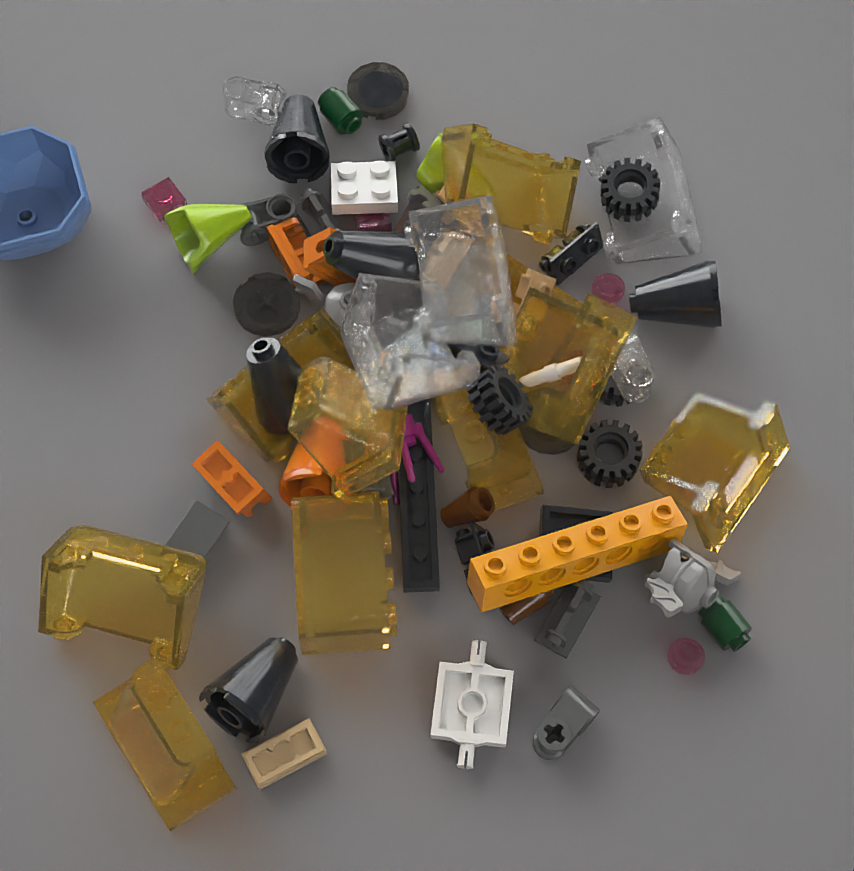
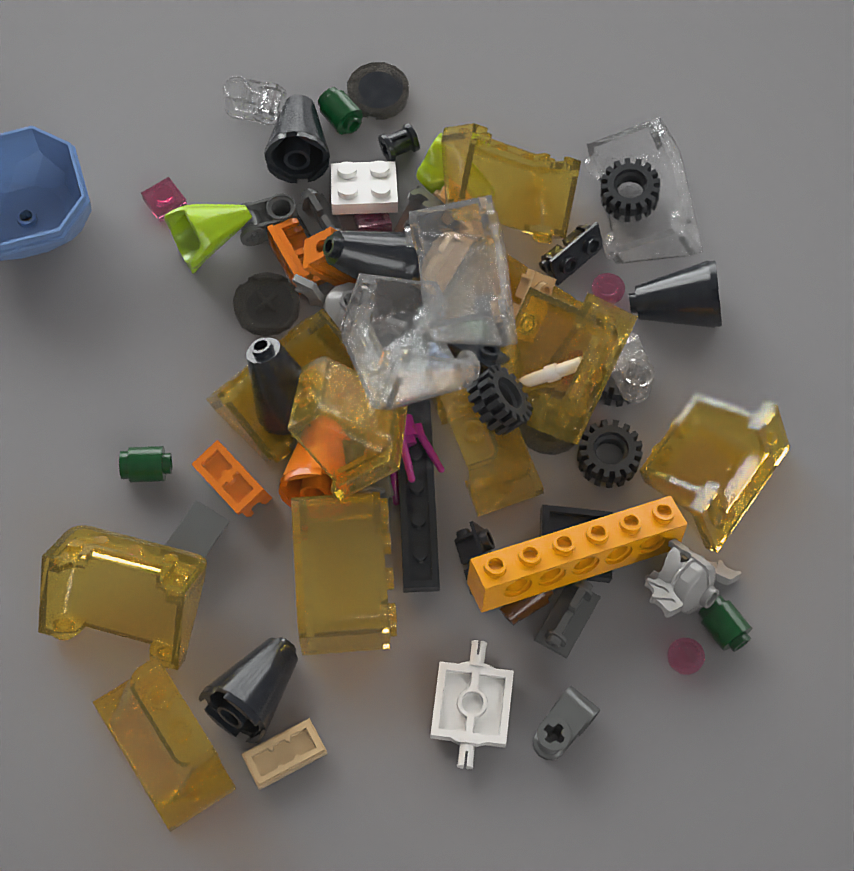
(145, 464): none -> dark green brick
(472, 505): reddish brown cone -> none

